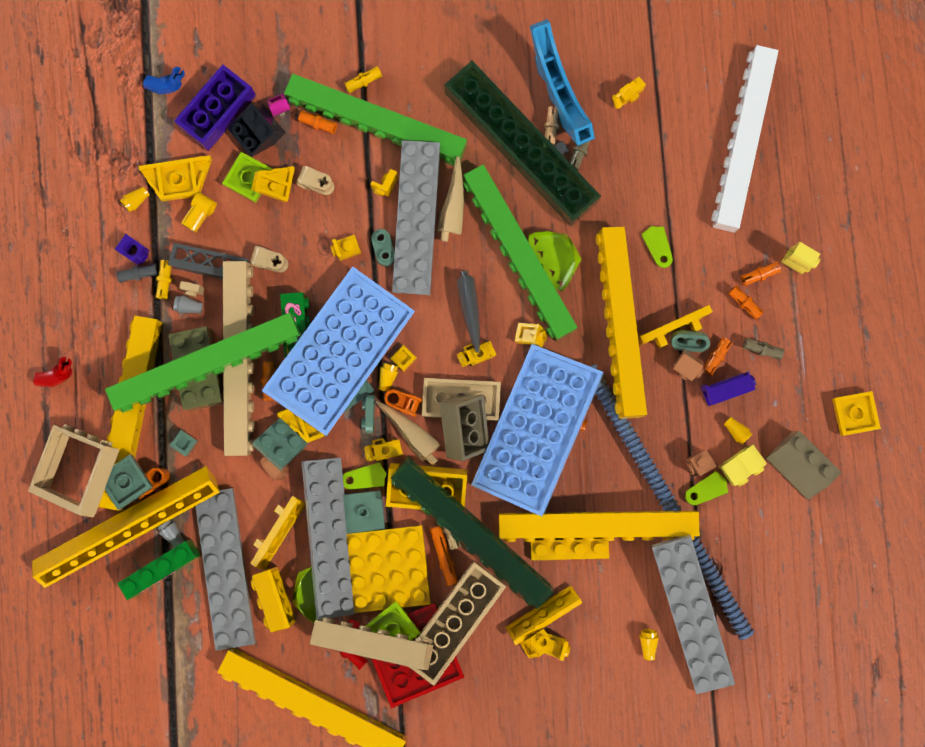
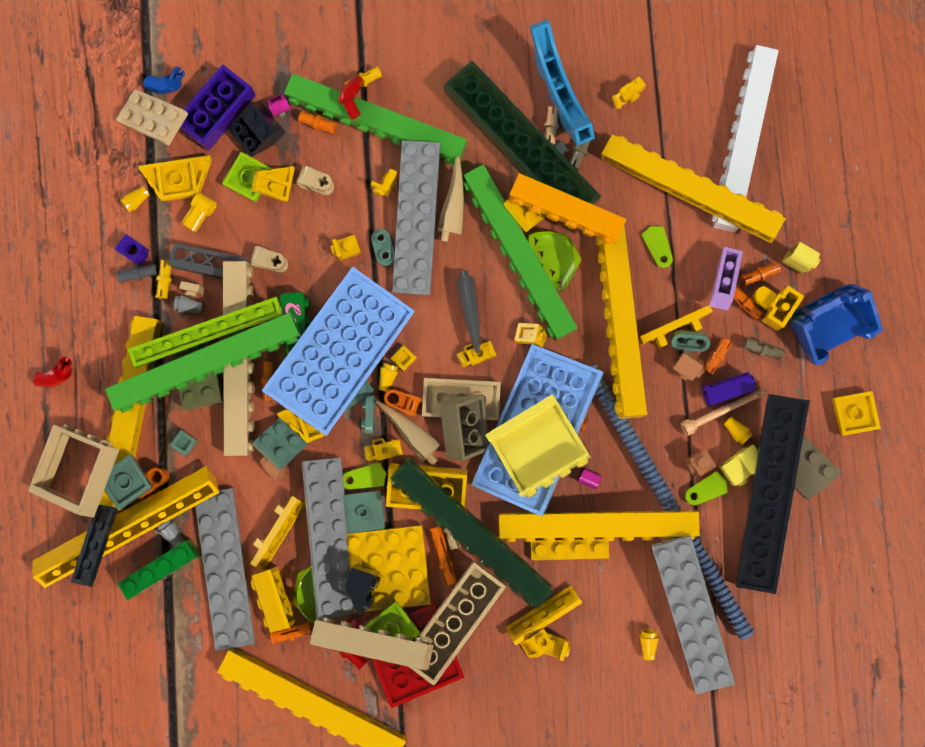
(94, 546): none -> black plate
(152, 117): none -> tan plate
(205, 332): none -> lime plate
(290, 633): none -> orange pin
(348, 95): none -> red arm
(360, 585): none -> black slope
(522, 214): none -> yellow wing
(538, 446): none -> light yellow panel
(567, 208): none -> light orange brick
(589, 478): none -> dark pink brick
(689, 426): none -> light nougat piece
(693, 188): none -> yellow brick
(726, 278): none -> lavender brick
(772, 493): none -> black plate
(778, 306): none -> yellow brick
(834, 320): none -> blue windscreen

